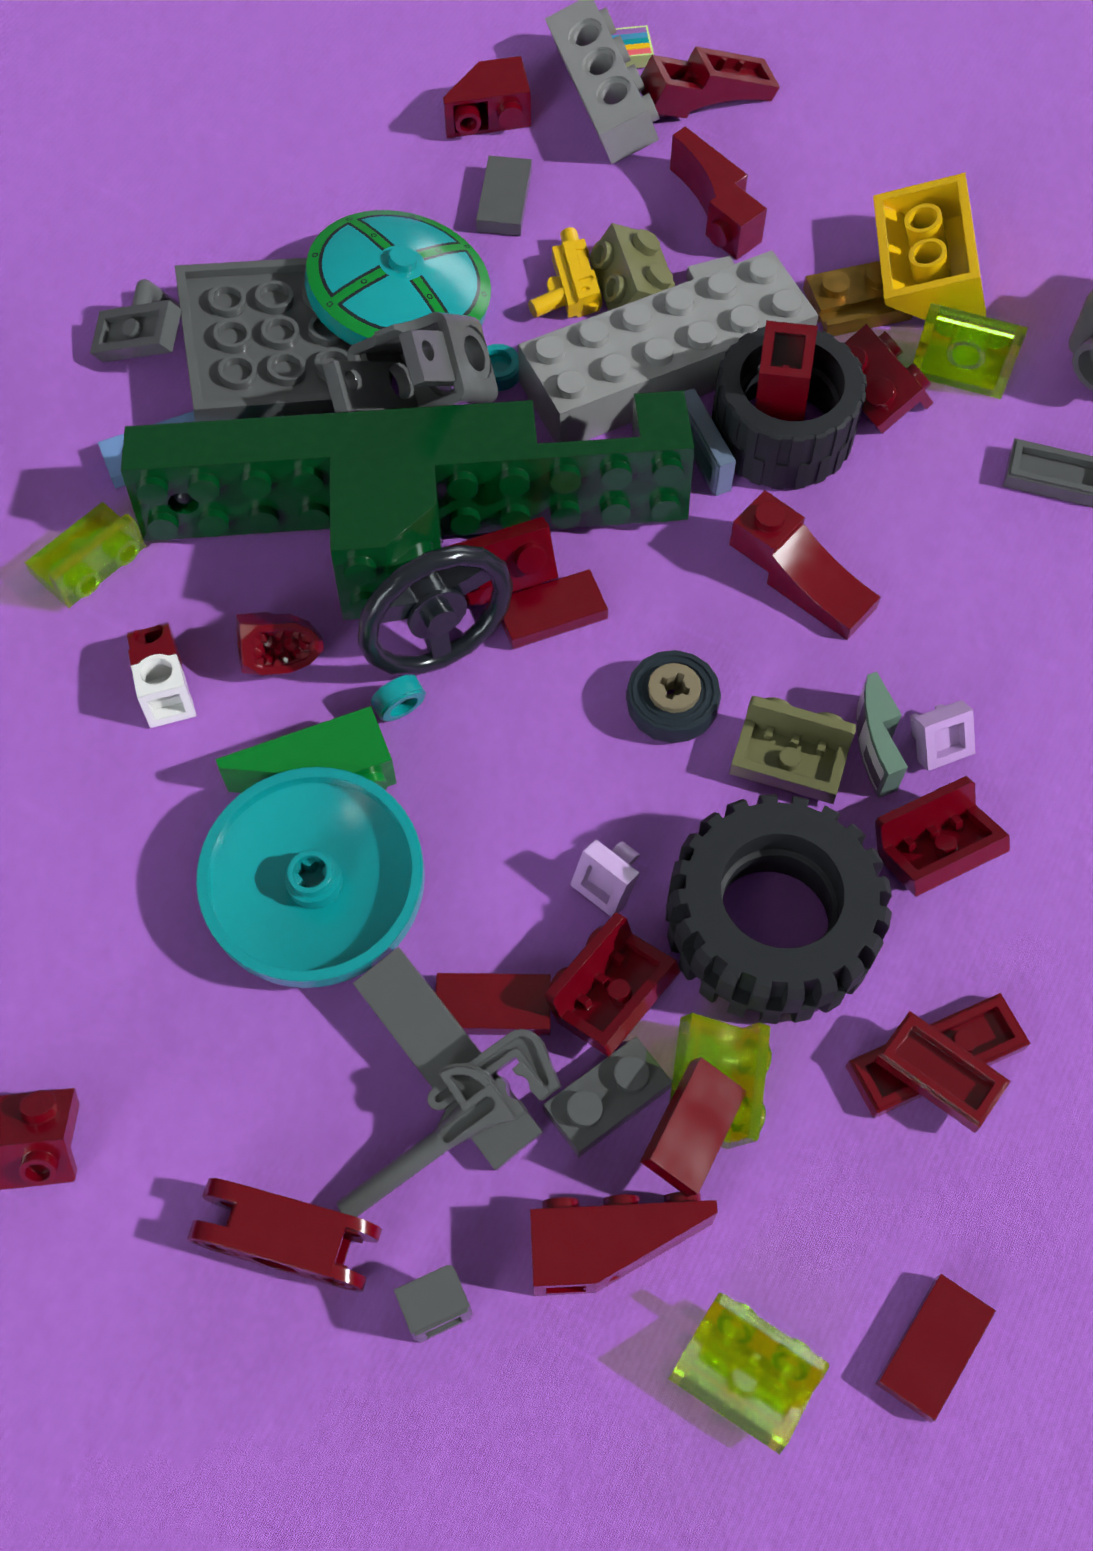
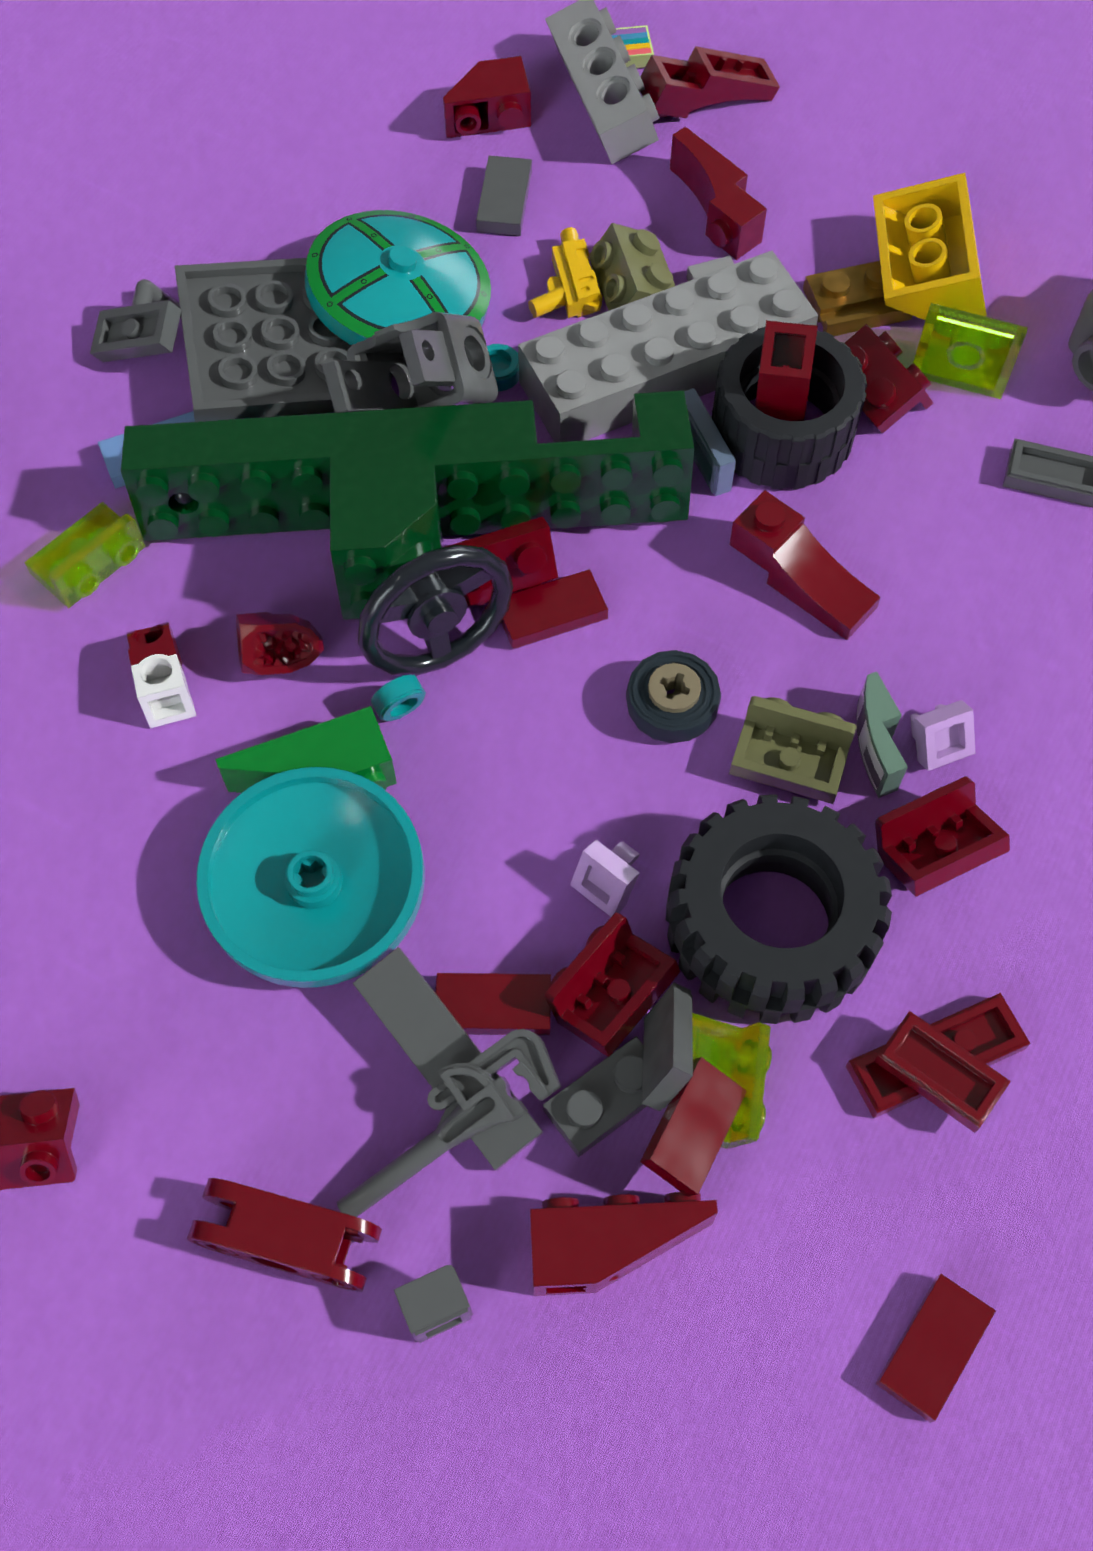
(667, 1047): none -> dark grey tile
(749, 1372): clear neon green bracket -> none

